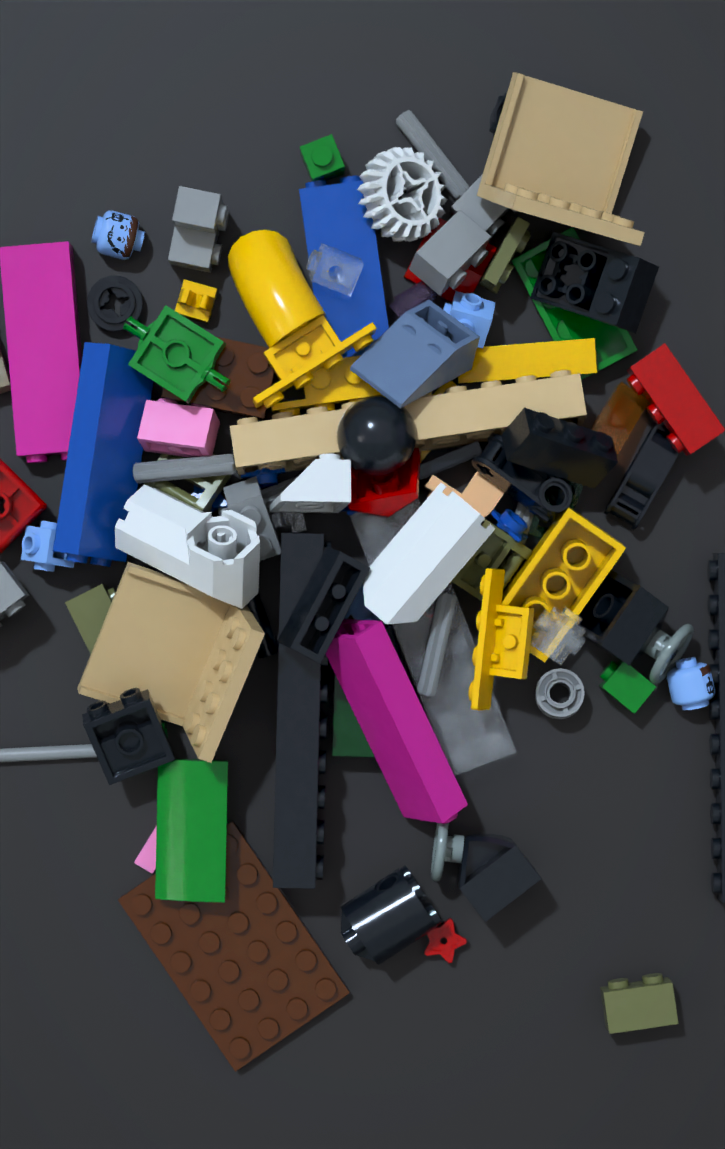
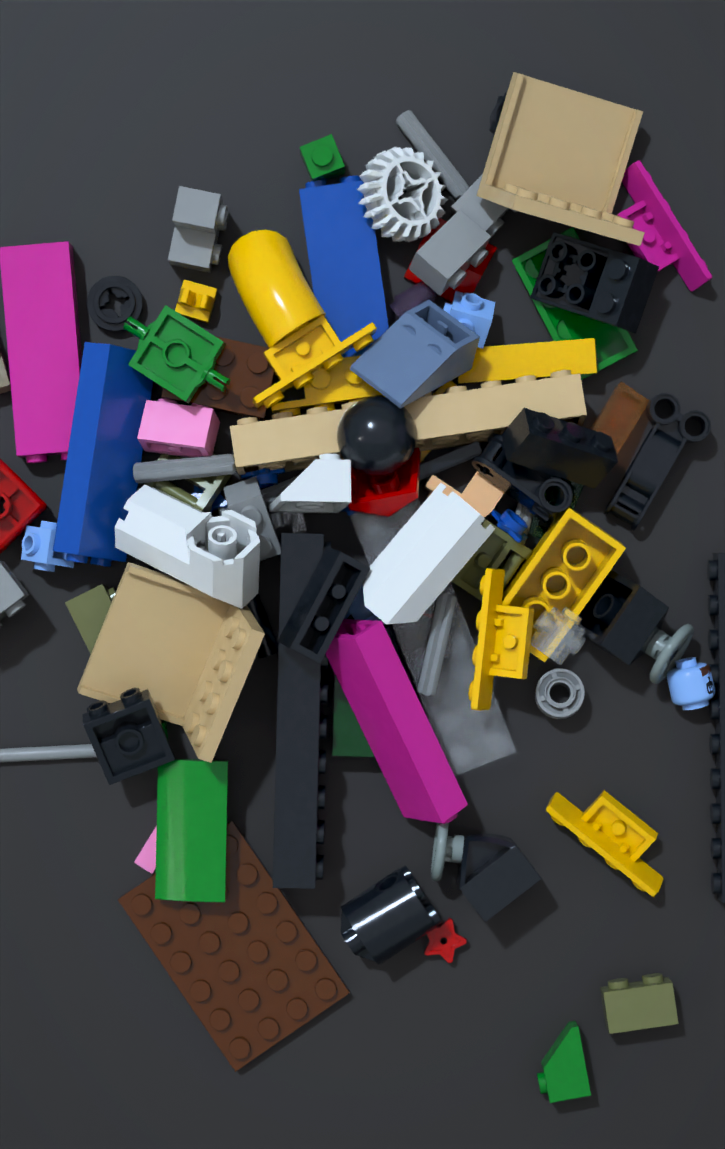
(117, 235): light blue head -> none
(343, 277): clear brick -> none
(500, 266): olive plate -> none
(565, 1067): none -> green slope
(613, 834): none -> yellow bracket
(626, 685): green brick -> none
(664, 237): none -> dark pink bracket
(674, 401): red brick -> none

